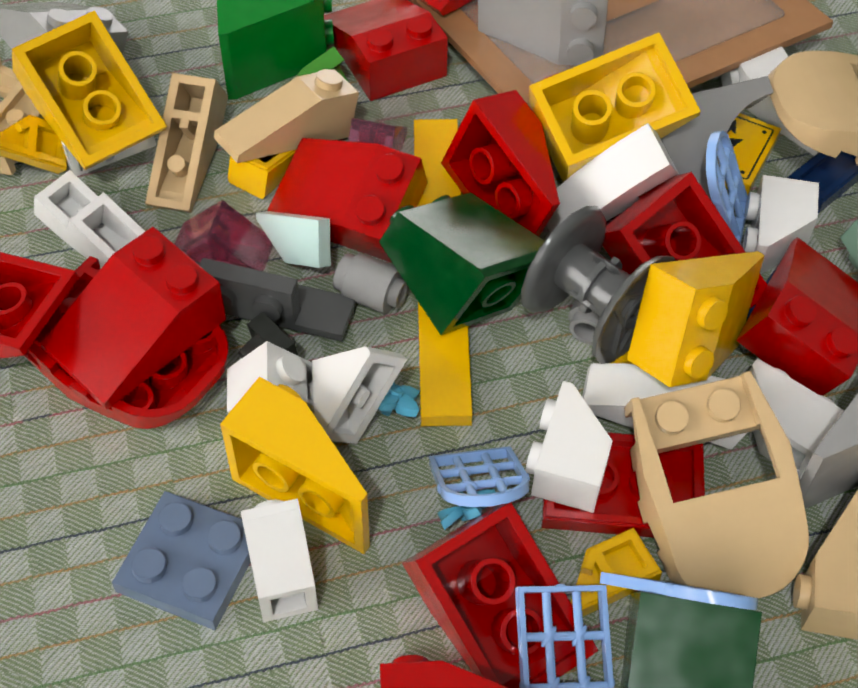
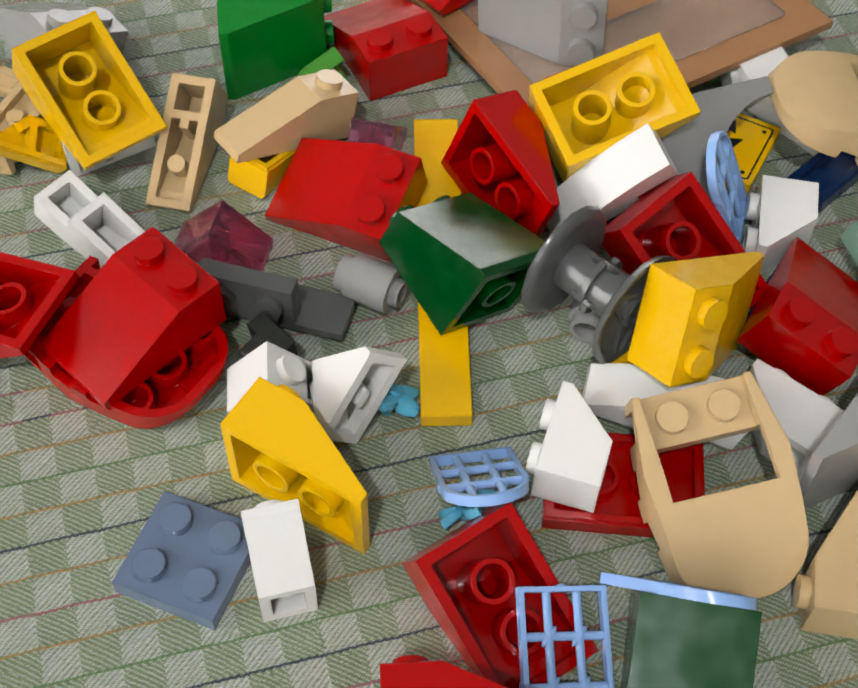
(298, 237): light aqua tile -> none
(618, 555): yellow tile -> none

